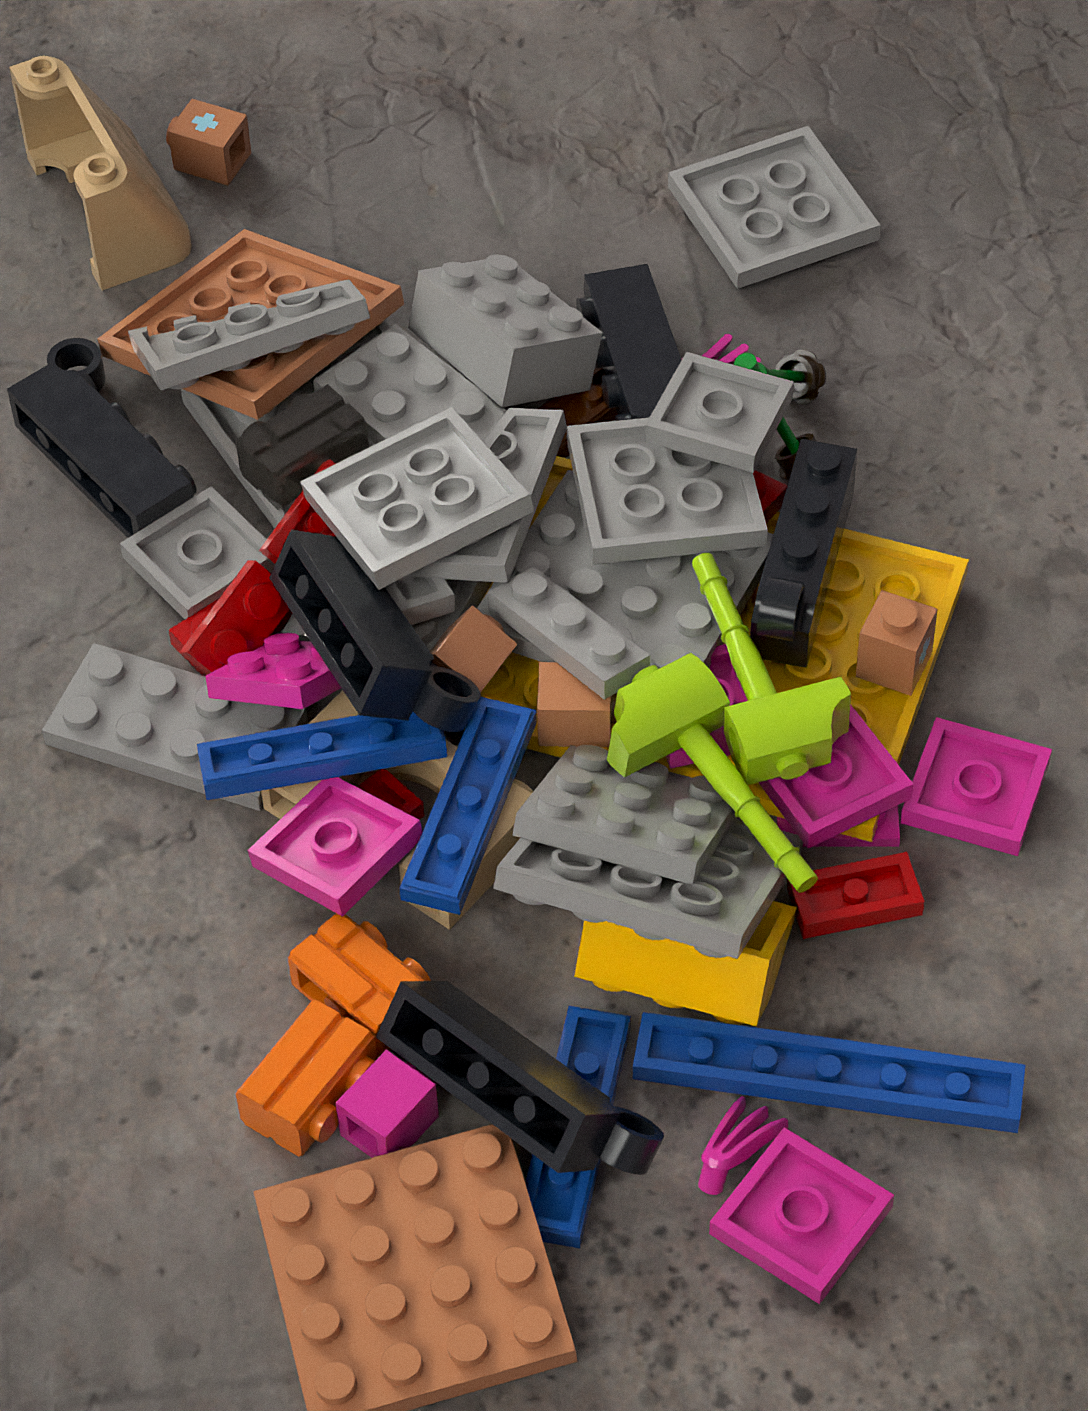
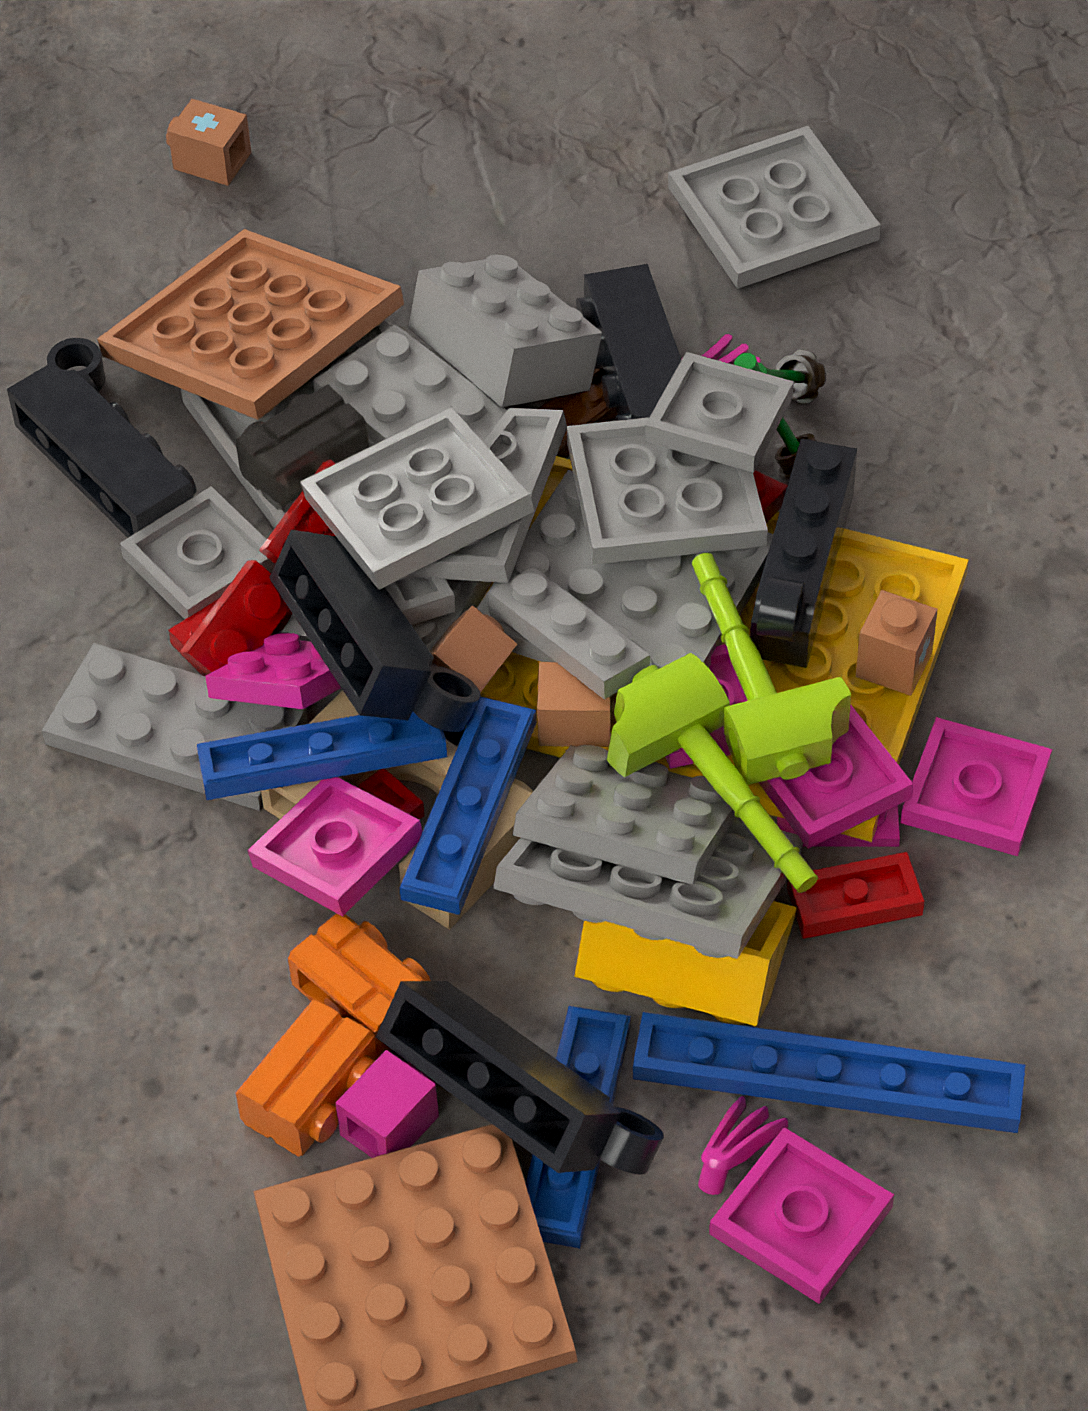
(125, 204): tan windscreen -> none
(247, 332): light grey wing -> none

